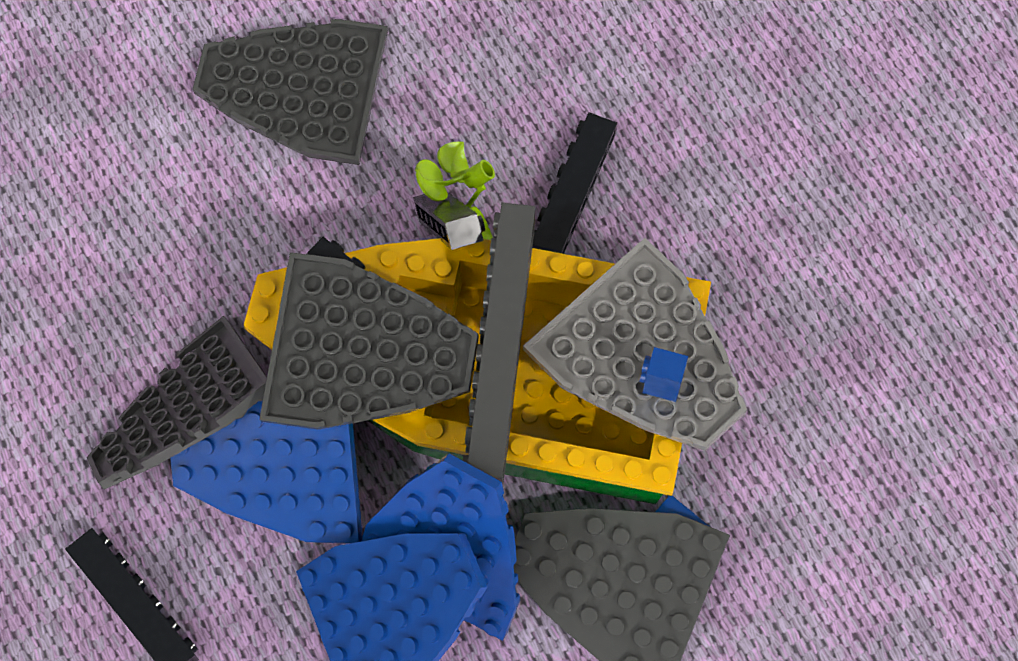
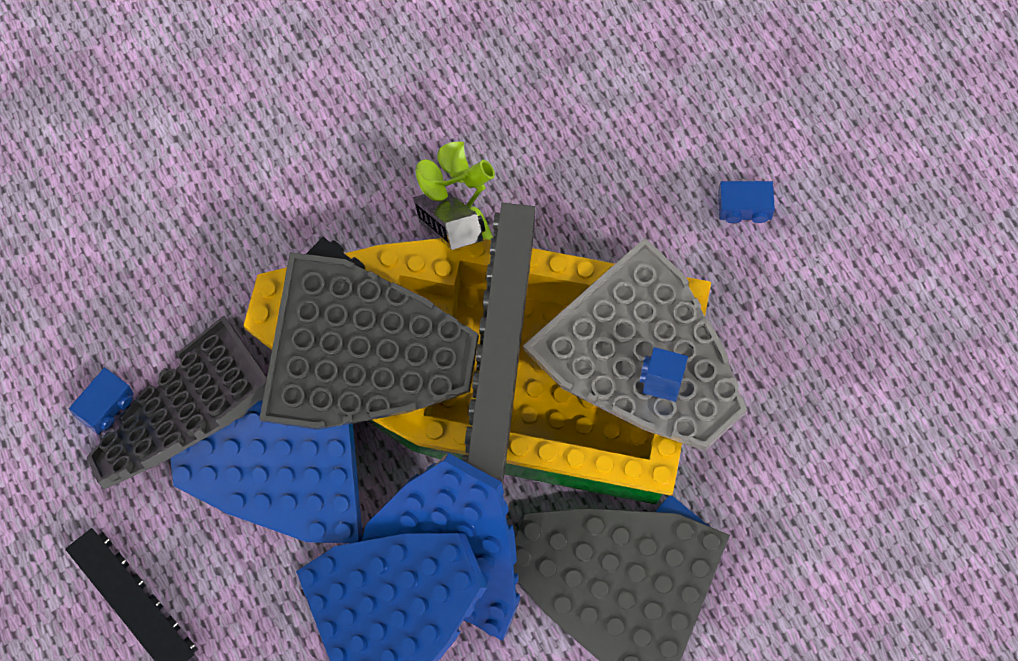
(102, 401): none -> blue brick
(298, 84): dark grey wing -> none
(574, 183): black brick -> none
(746, 201): none -> blue brick

